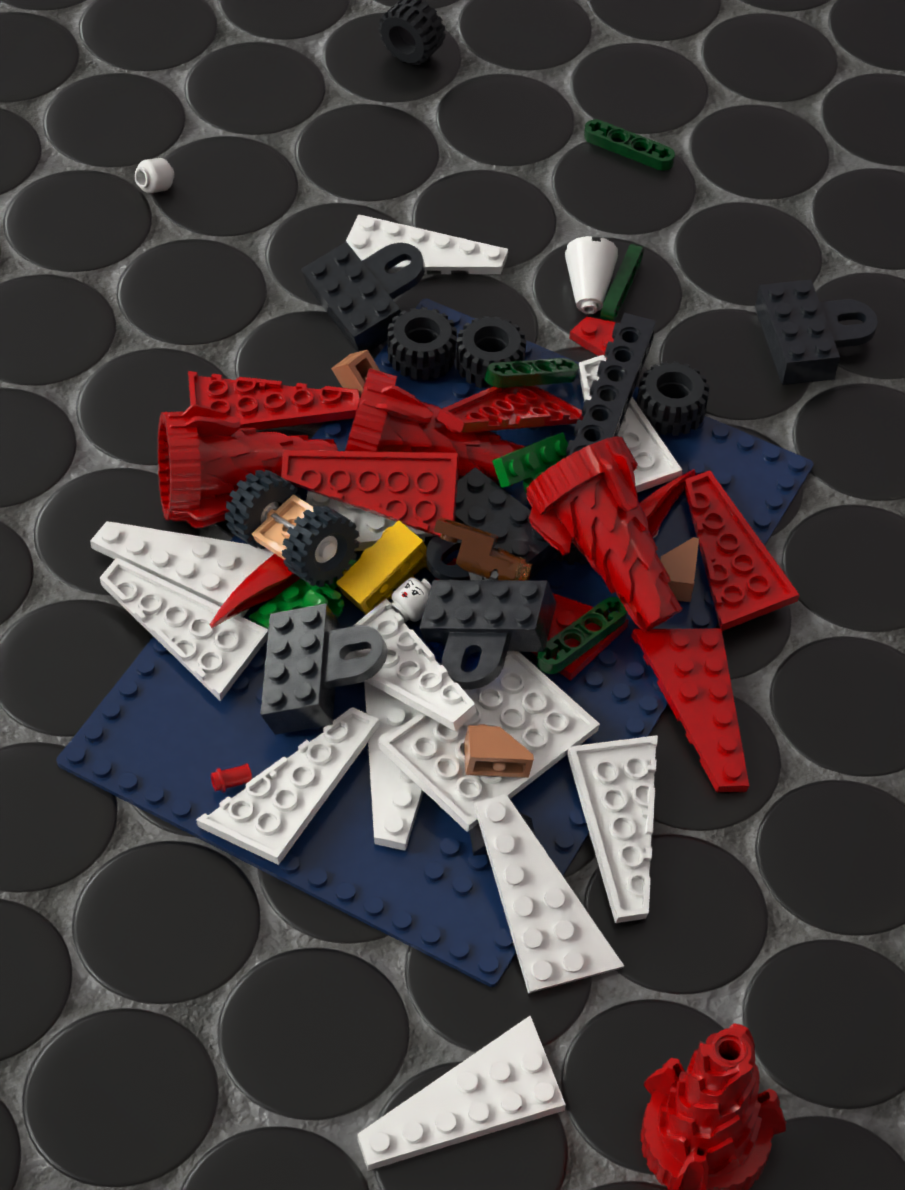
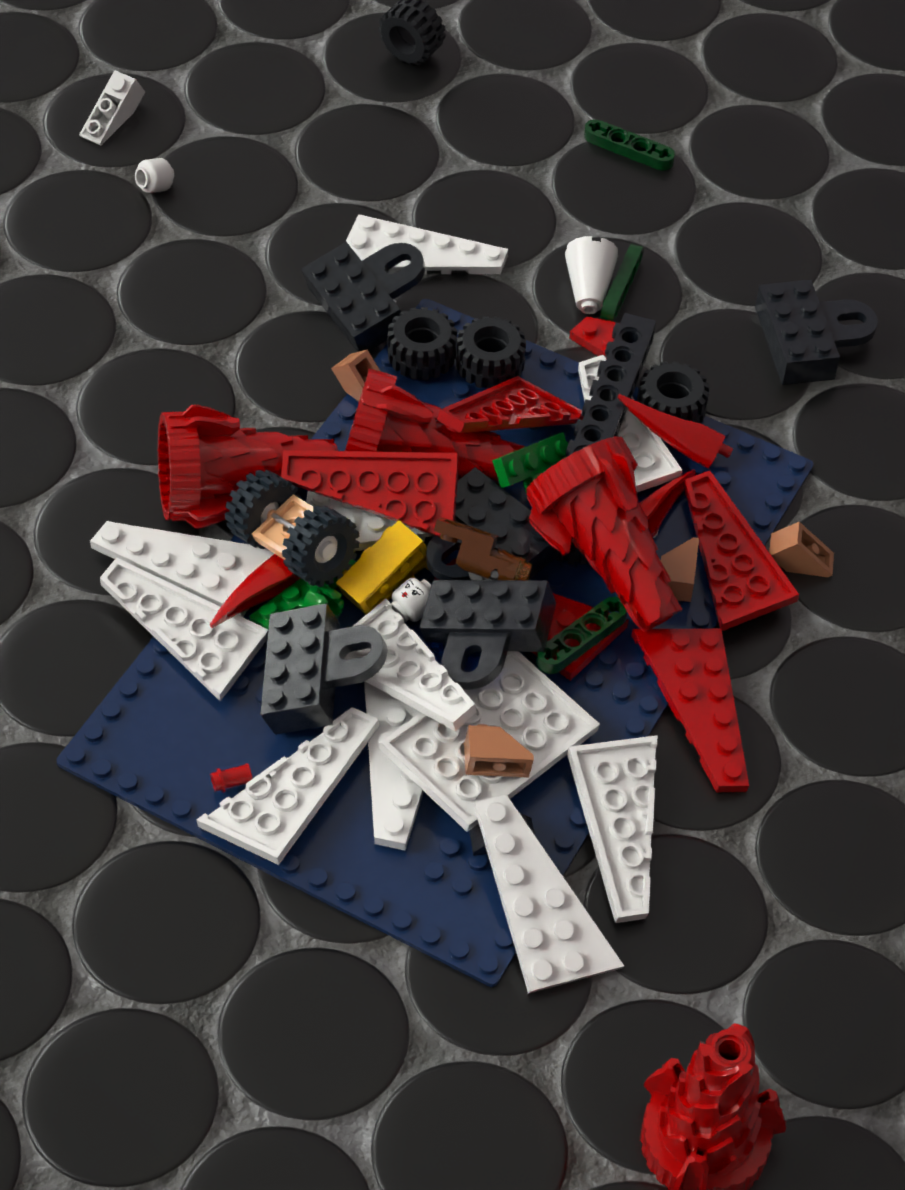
(112, 108): none -> white slope
(270, 403): red wing -> none
(484, 1094): white wing -> none
(531, 372): dark green beam -> none
(687, 437): none -> red piece
(801, 551): none -> nougat slope

